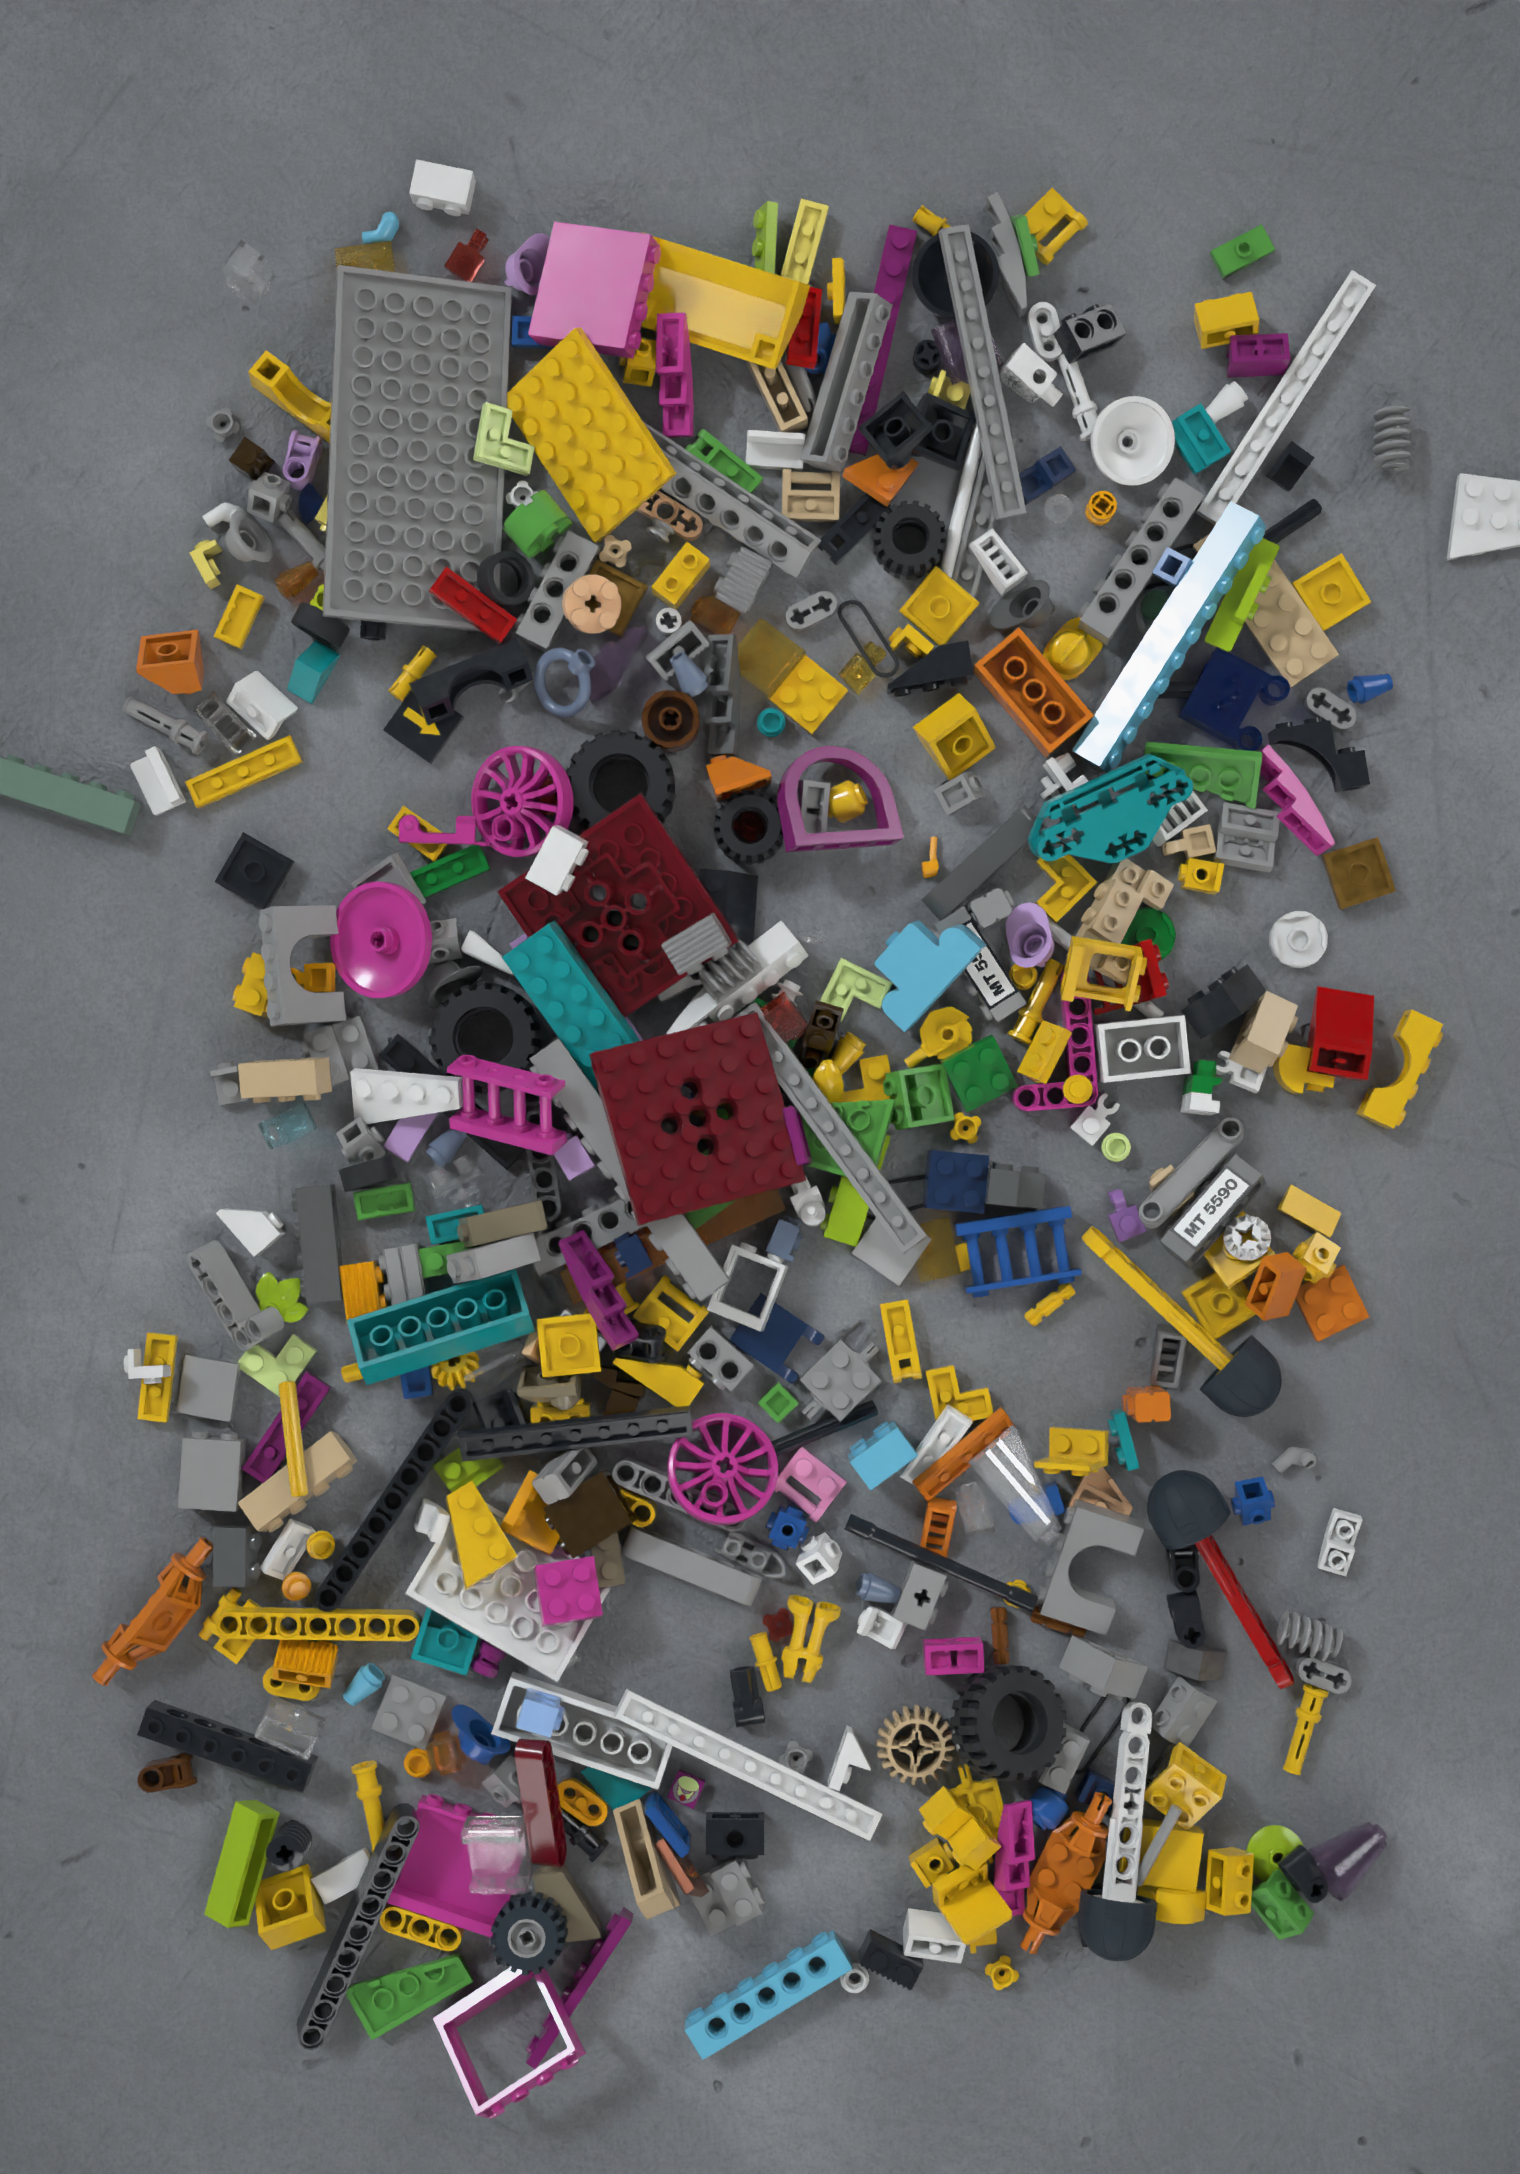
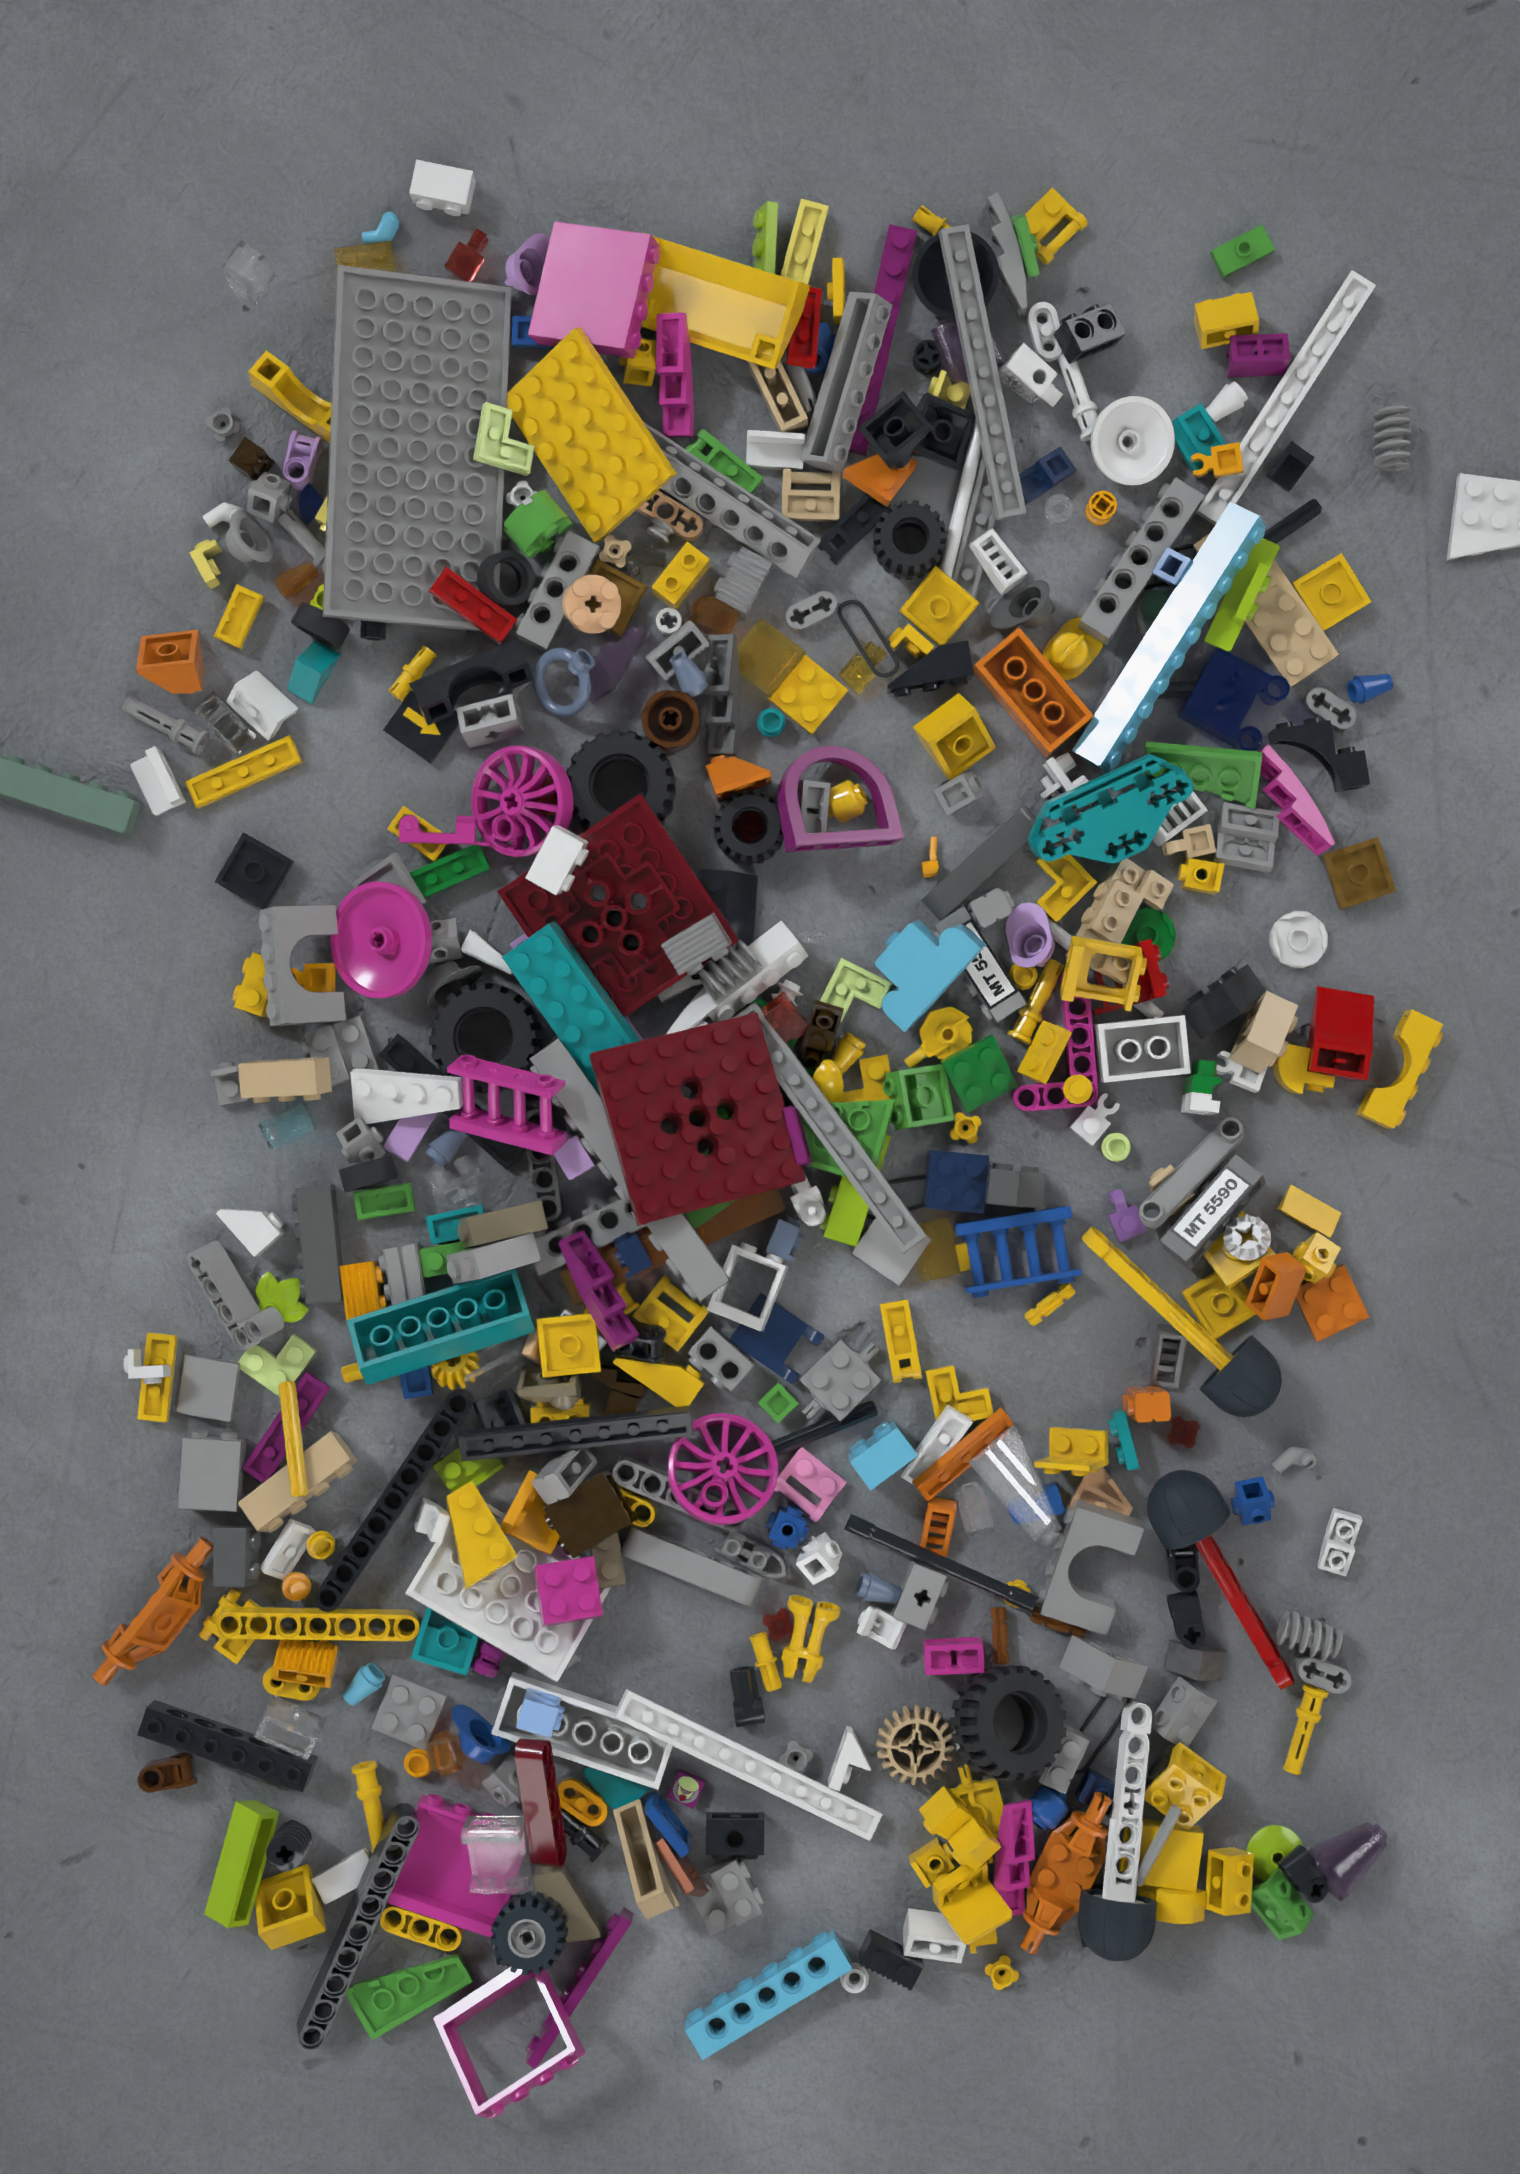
(490, 721): none -> light grey brick
(1191, 1428): none -> clear red plate
(1225, 461): none -> light orange plate

